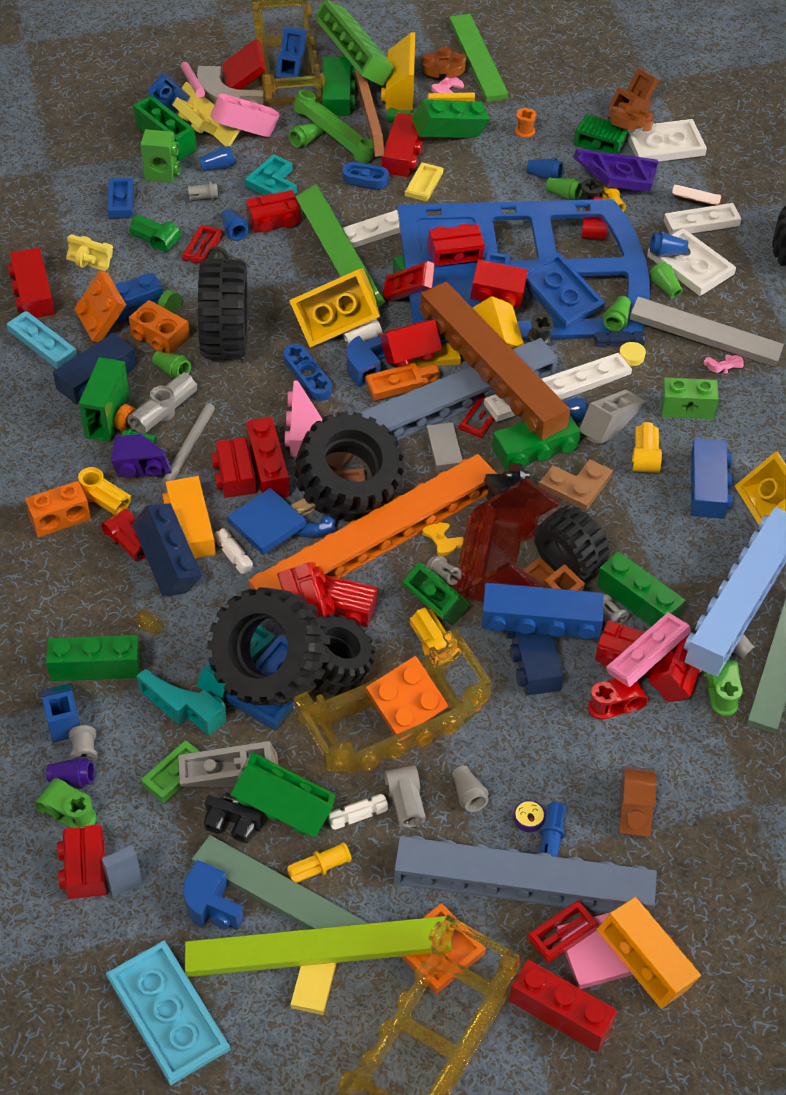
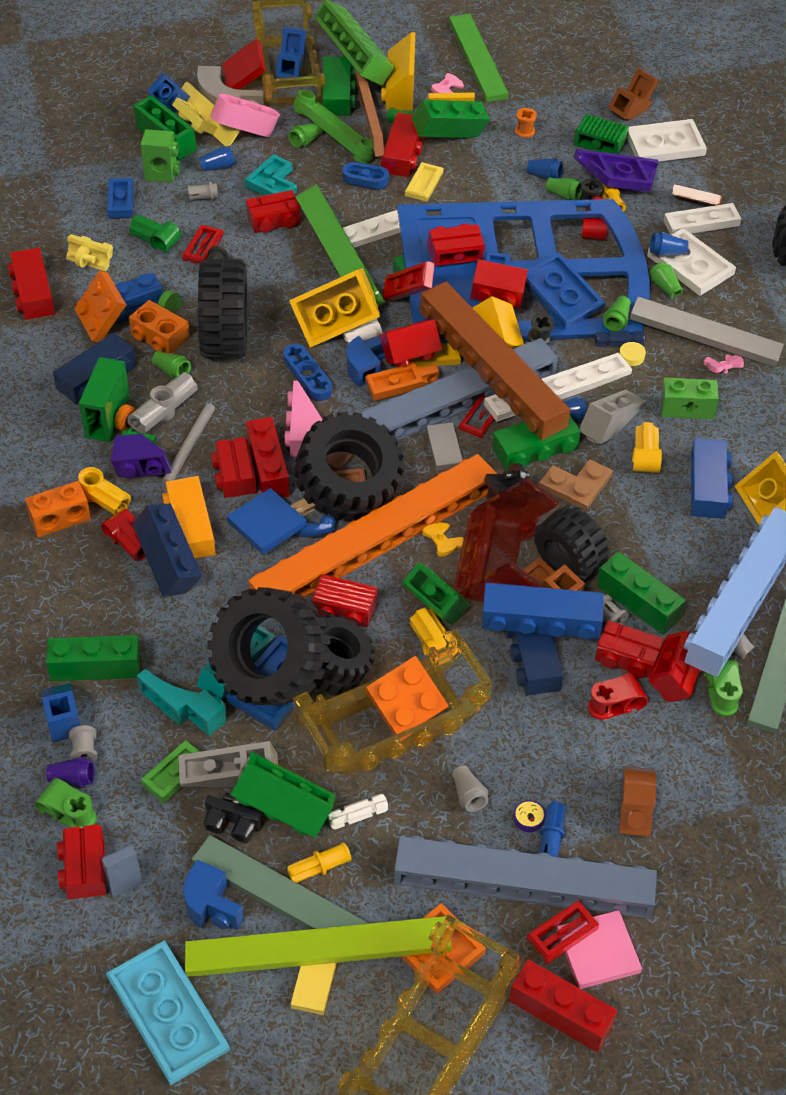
(41, 339): medium azure plate -> none
(149, 622): clear yellow tile -> none
(191, 77): bright pink bar -> none
(233, 220): blue cone -> none
(233, 551): white axle -> none
(307, 582): red brick -> none
(405, 793): light grey piece -> none
(443, 63): dark orange plate -> none
(444, 569): light grey pin -> none
(629, 118): dark orange plate -> none
(648, 649): bright pink tile -> none
(648, 952): light orange brick -> none

